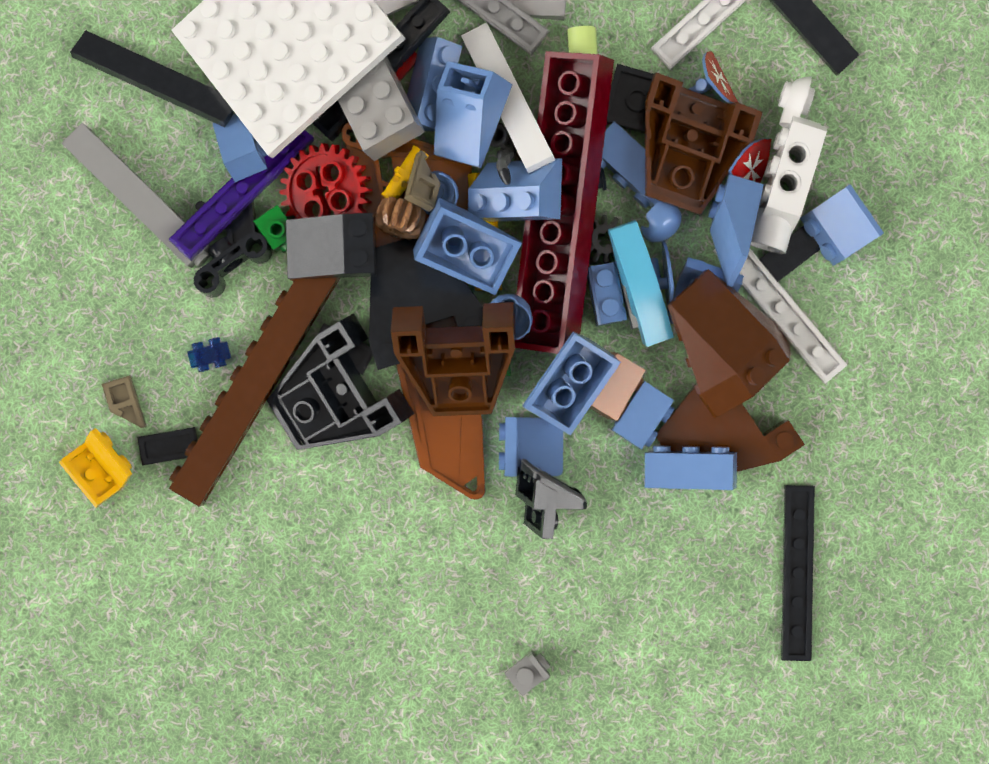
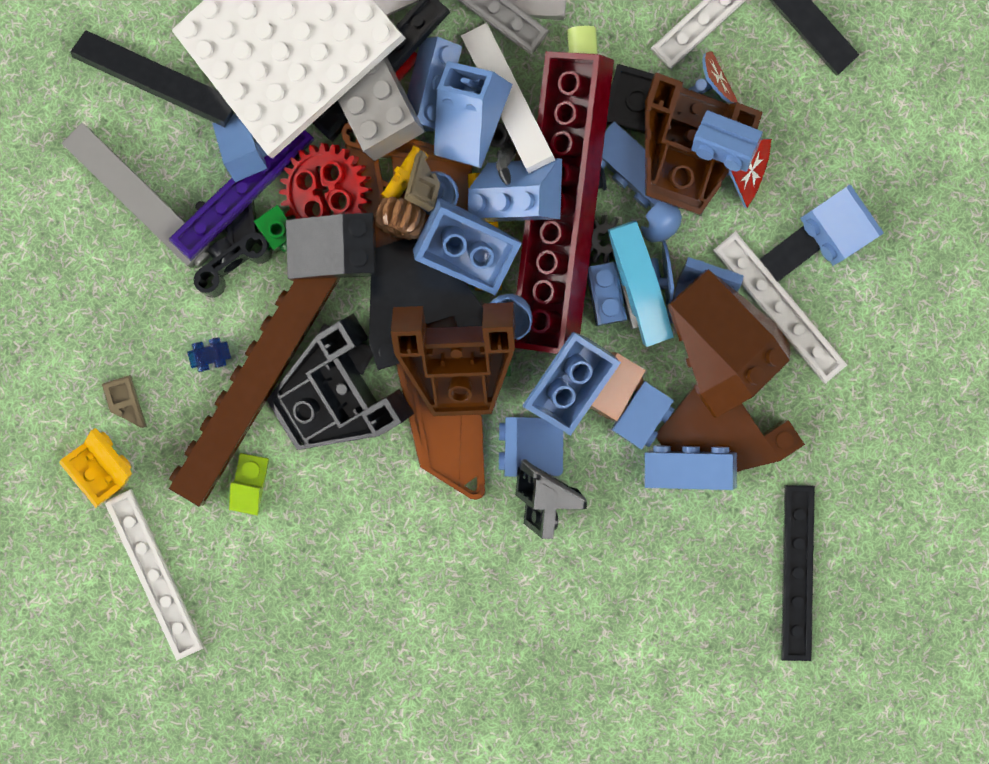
(154, 574): none -> white tile
(165, 445): black tile -> none
(248, 484): none -> lime slope
(528, 672): light grey bracket -> none
(726, 141): none -> medium blue brick
(734, 222): medium blue slope -> none
(804, 139): white brick -> none

